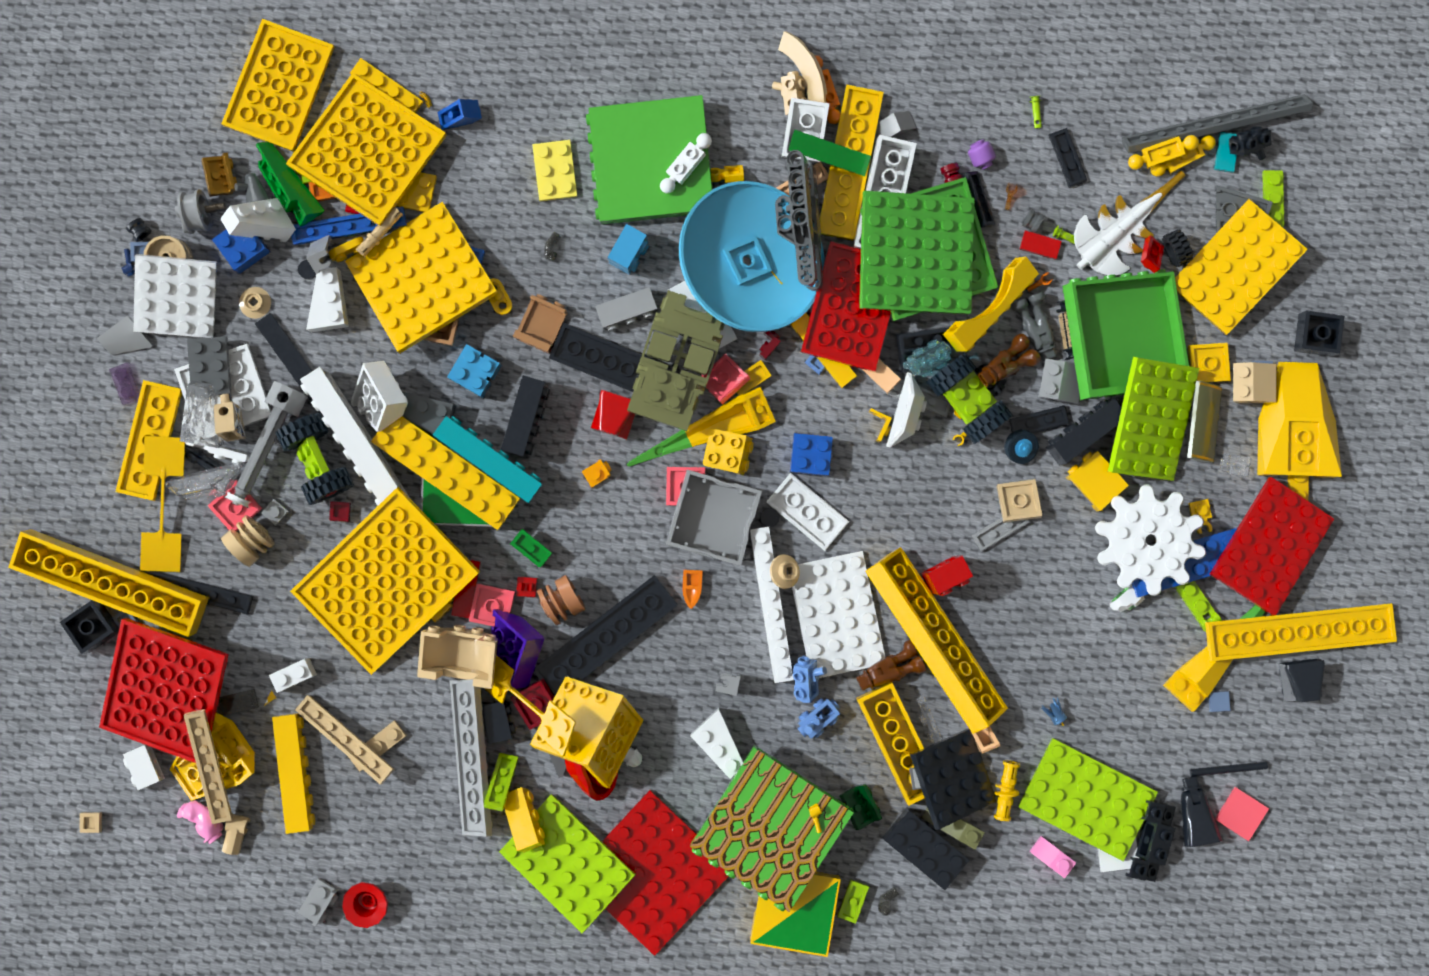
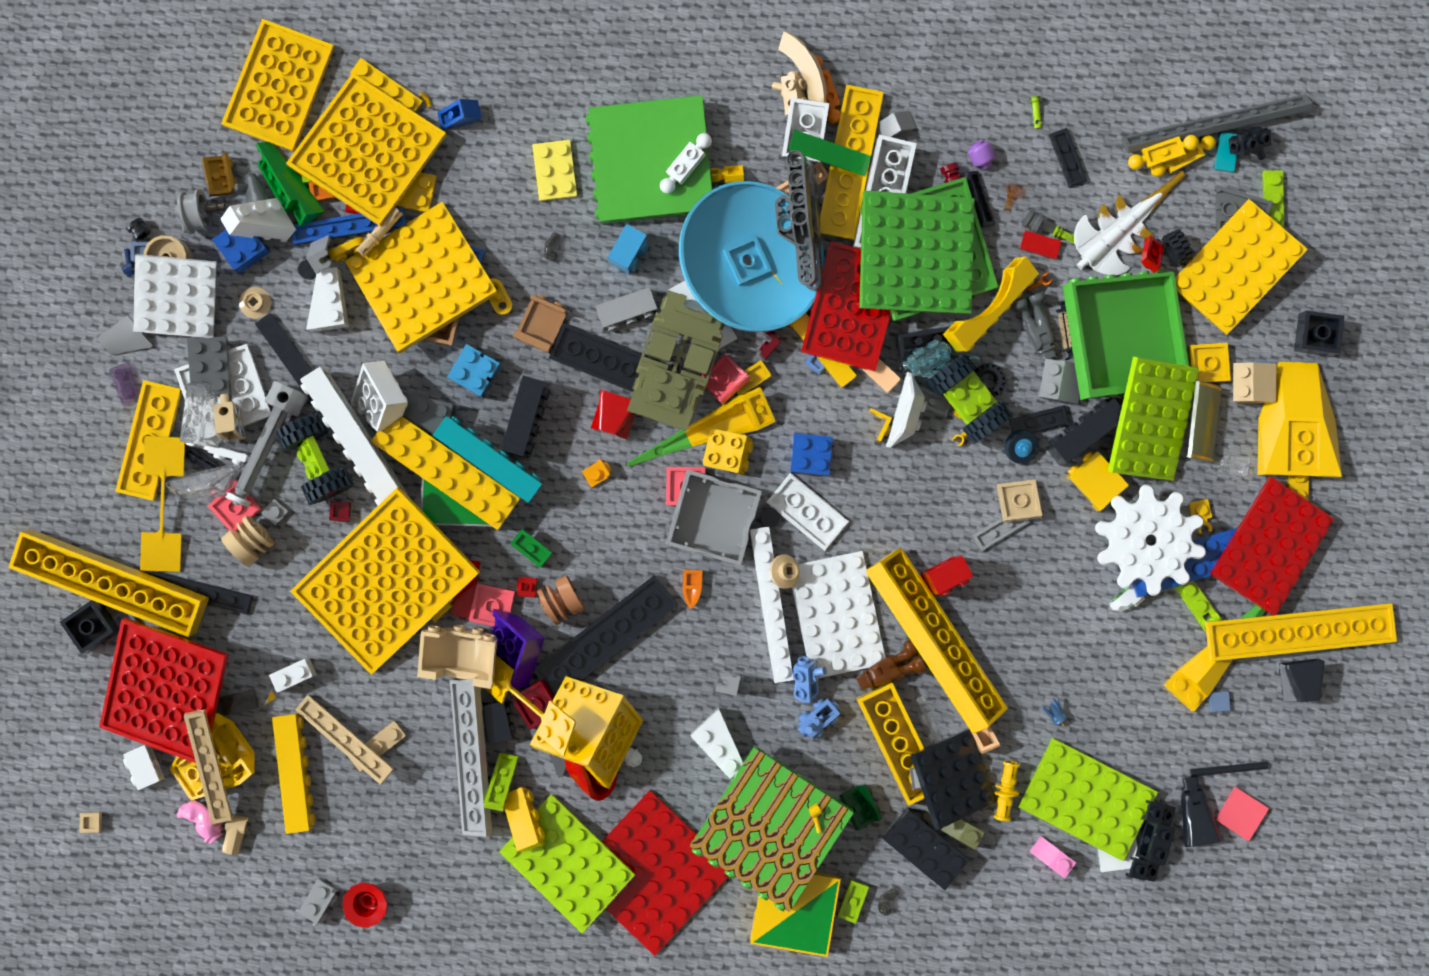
(1003, 366): reddish brown piece -> none

